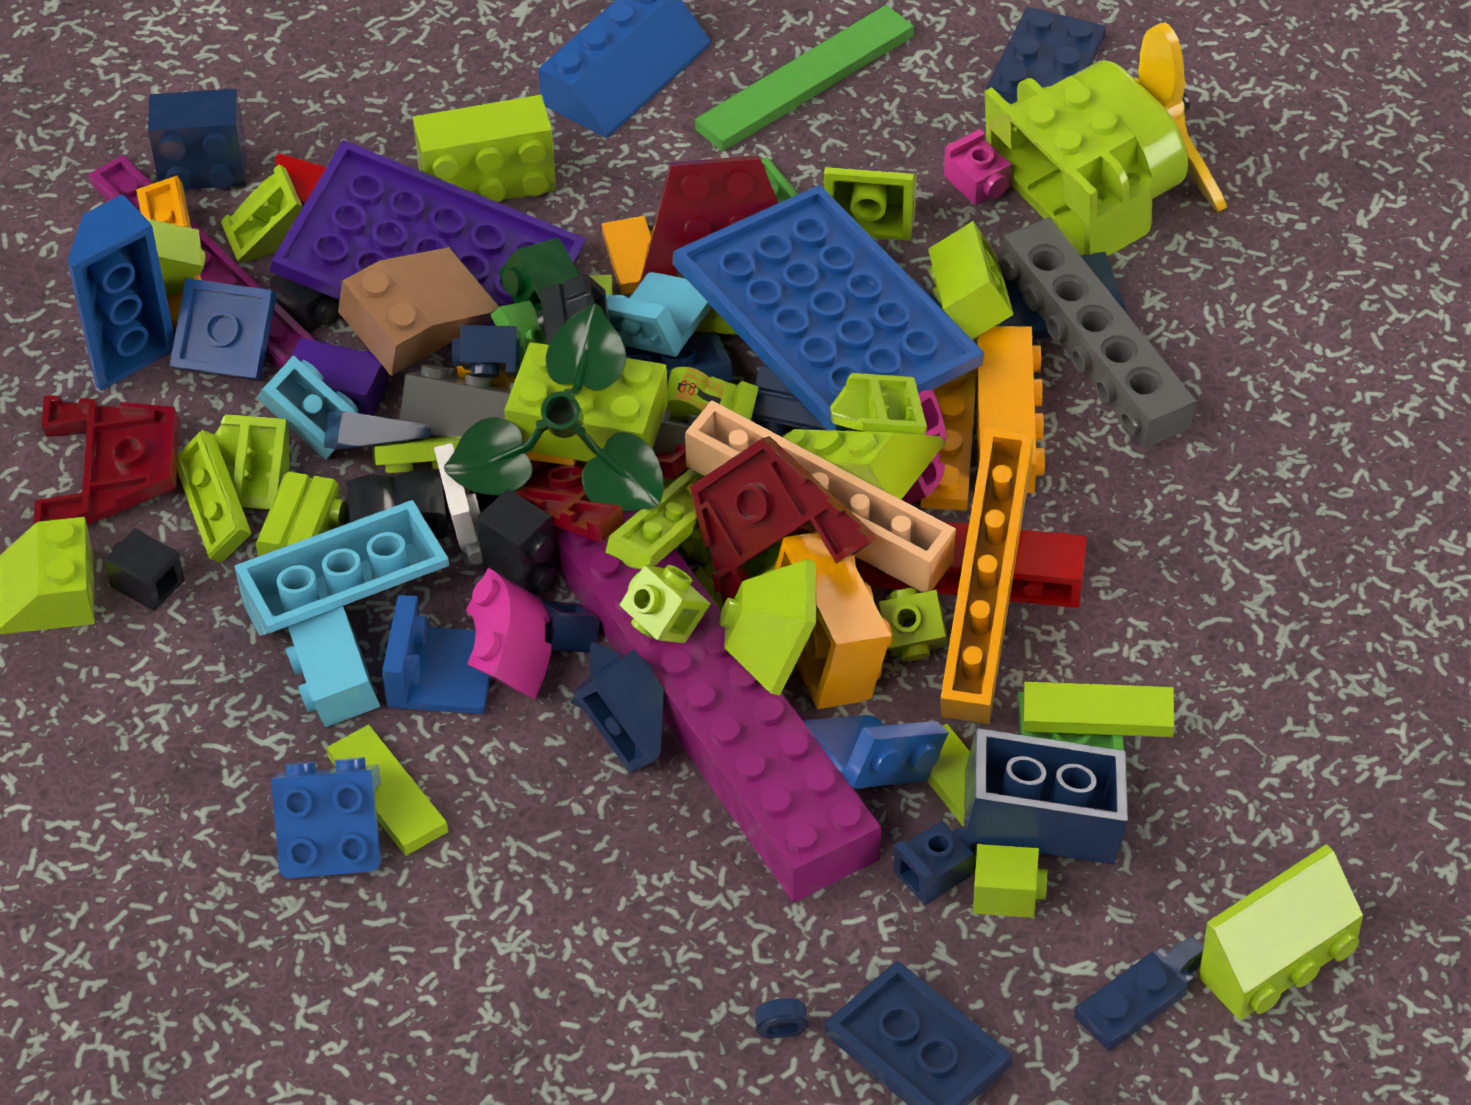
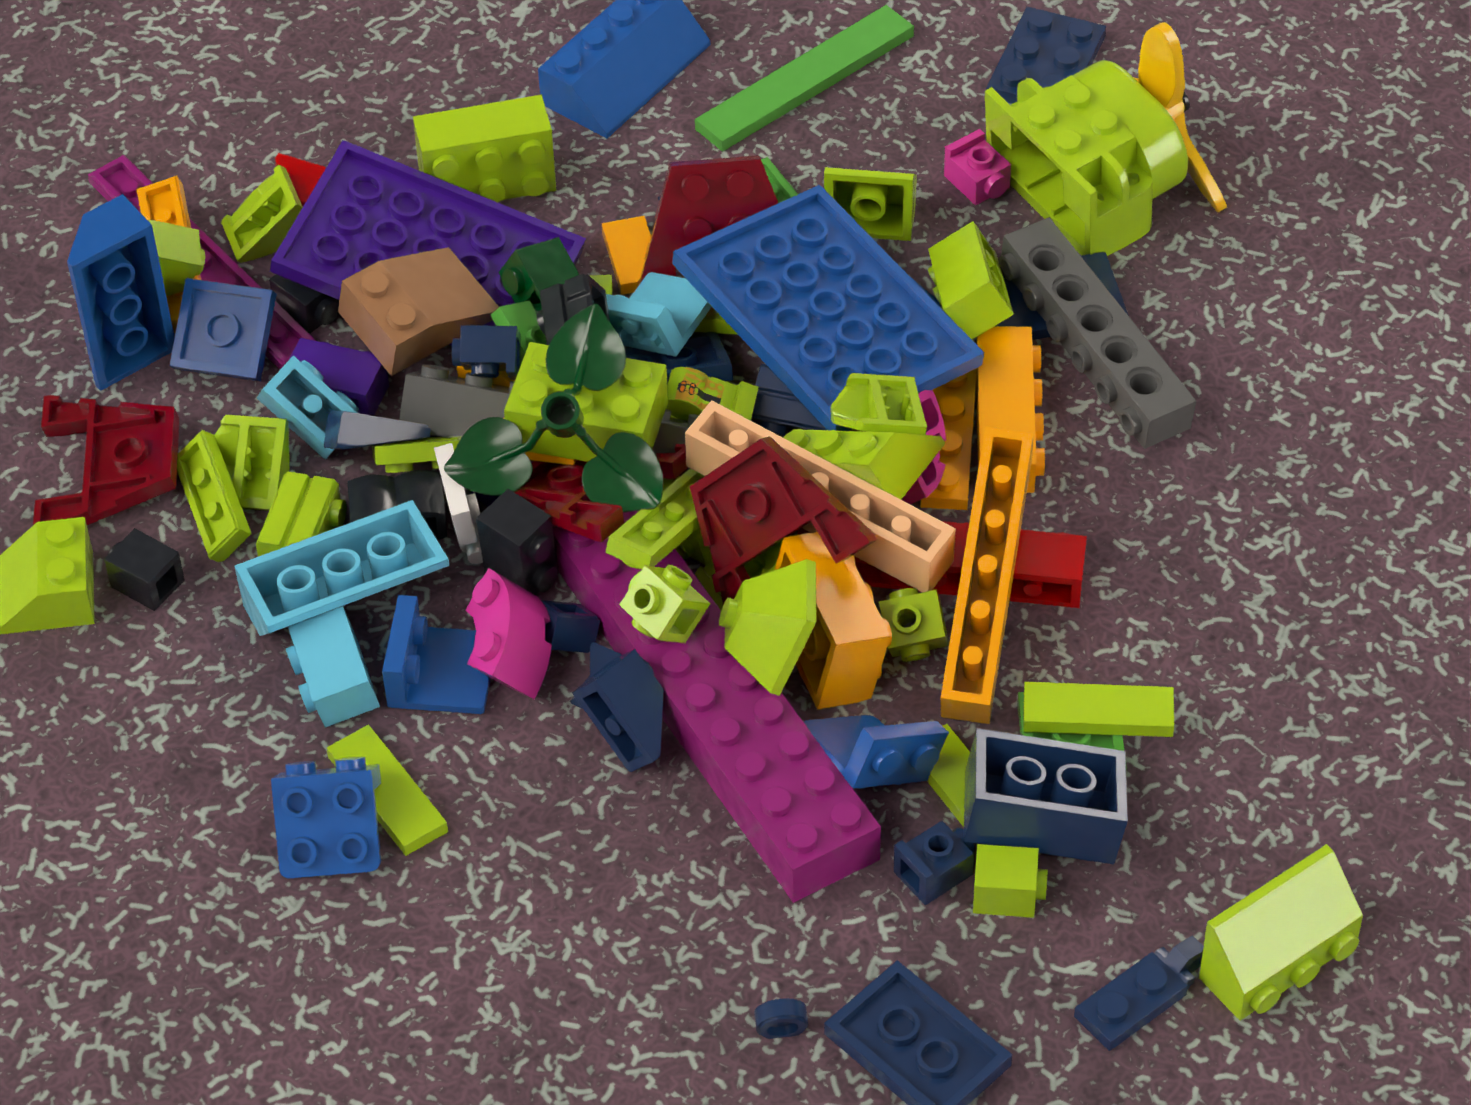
(198, 138): dark blue brick -> none

